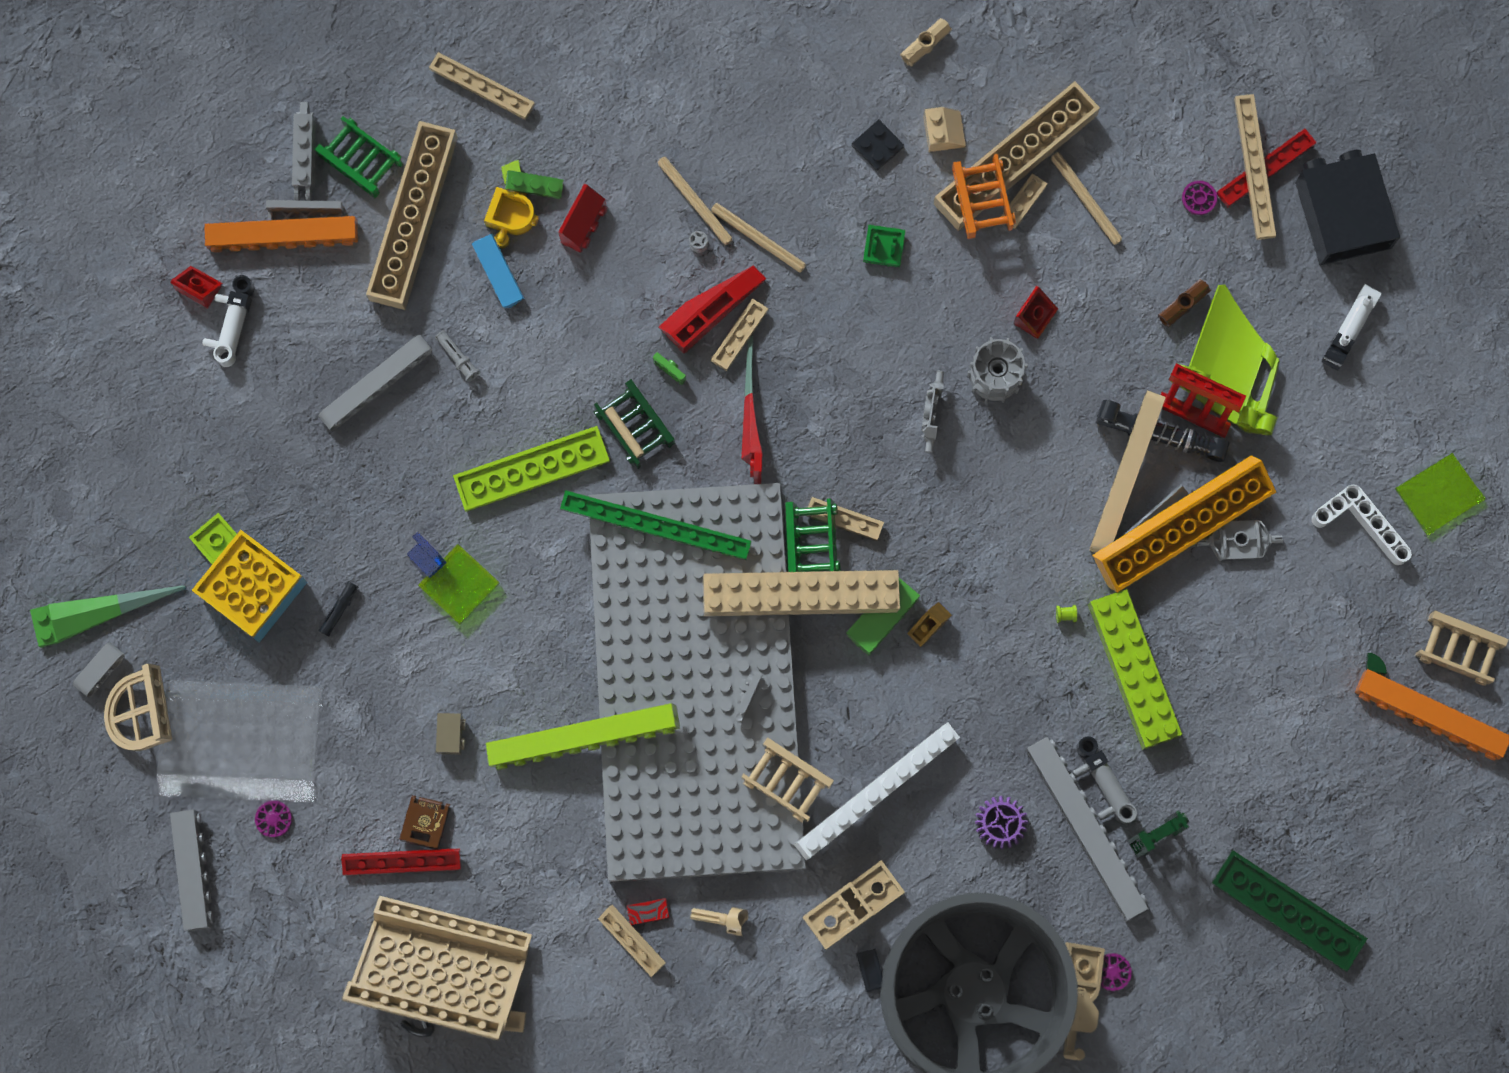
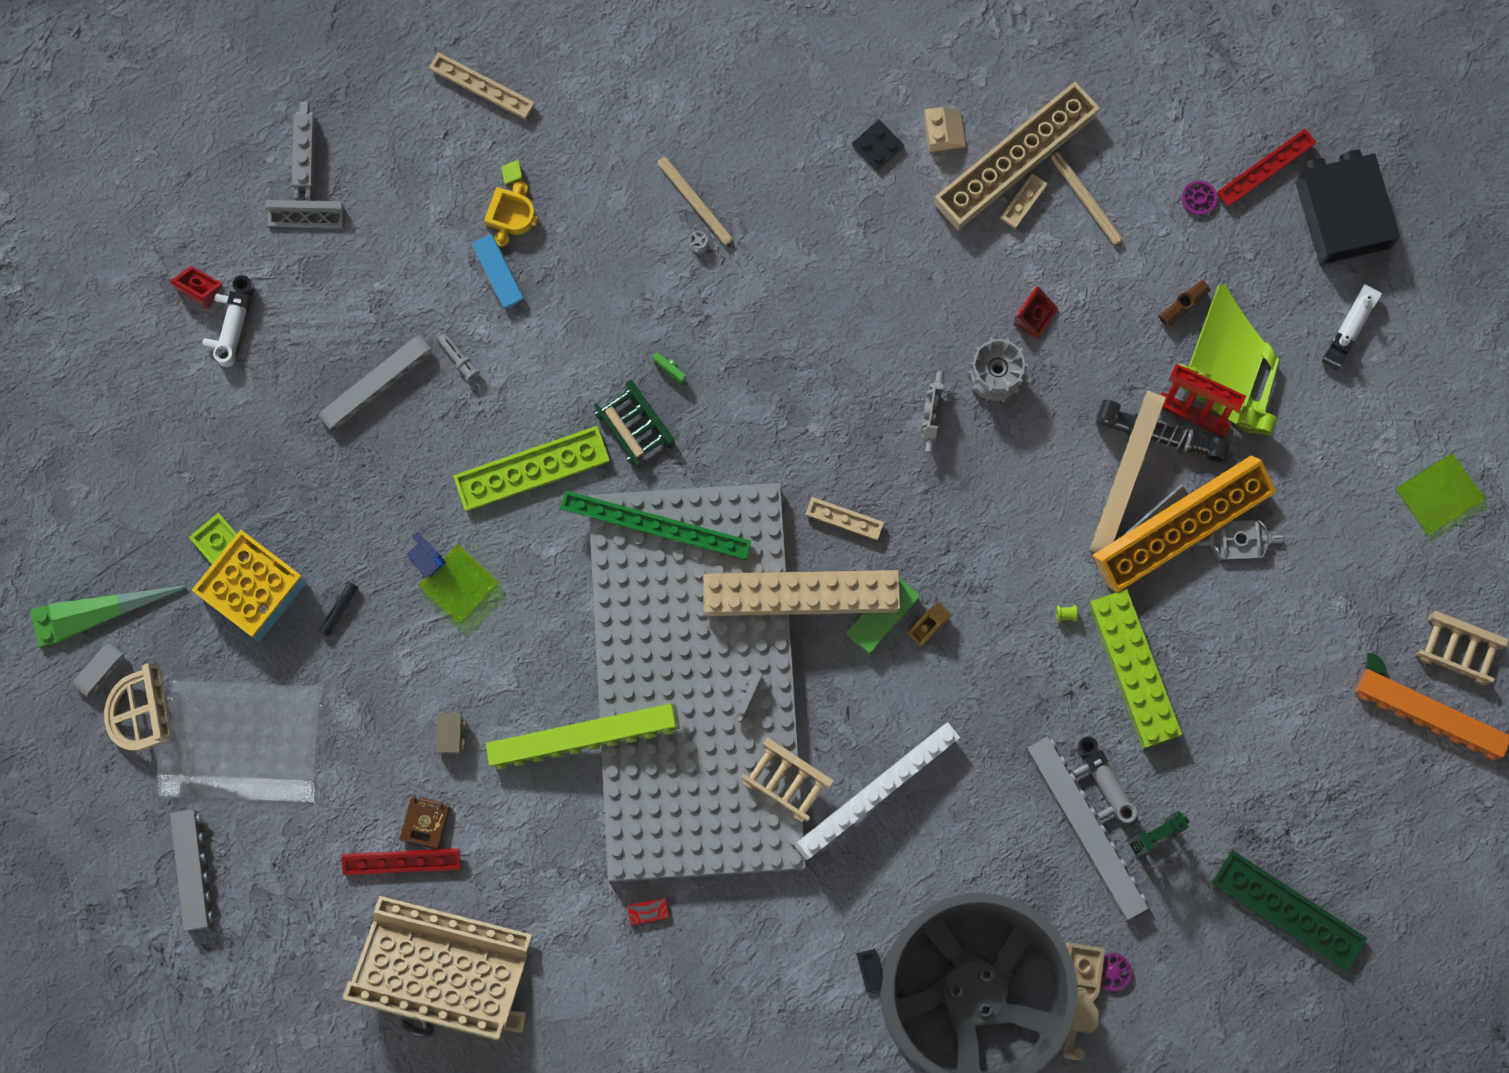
(273, 819): magenta wheel -> none
(281, 233): orange brick -> none
(356, 174): green fence -> none
(412, 215): tan brick -> none
(534, 184): bright green plate -> none
(582, 219): red slope -> none
(631, 940): tan plate -> none
(706, 310): red wedge -> none
(733, 920): tan piece -> none
(739, 335): tan plate -> none
(750, 440): red plate -> none
(758, 237): tan axle -> none
(795, 531): green fence -> none
(853, 904): tan bracket -> none
(884, 246): green plate -> none
(918, 49): tan piece -> none
(969, 208): orange fence -> none
(998, 813): medium lavender gear -> none
(1255, 167): tan plate -> none
(1366, 521): white beam -> none

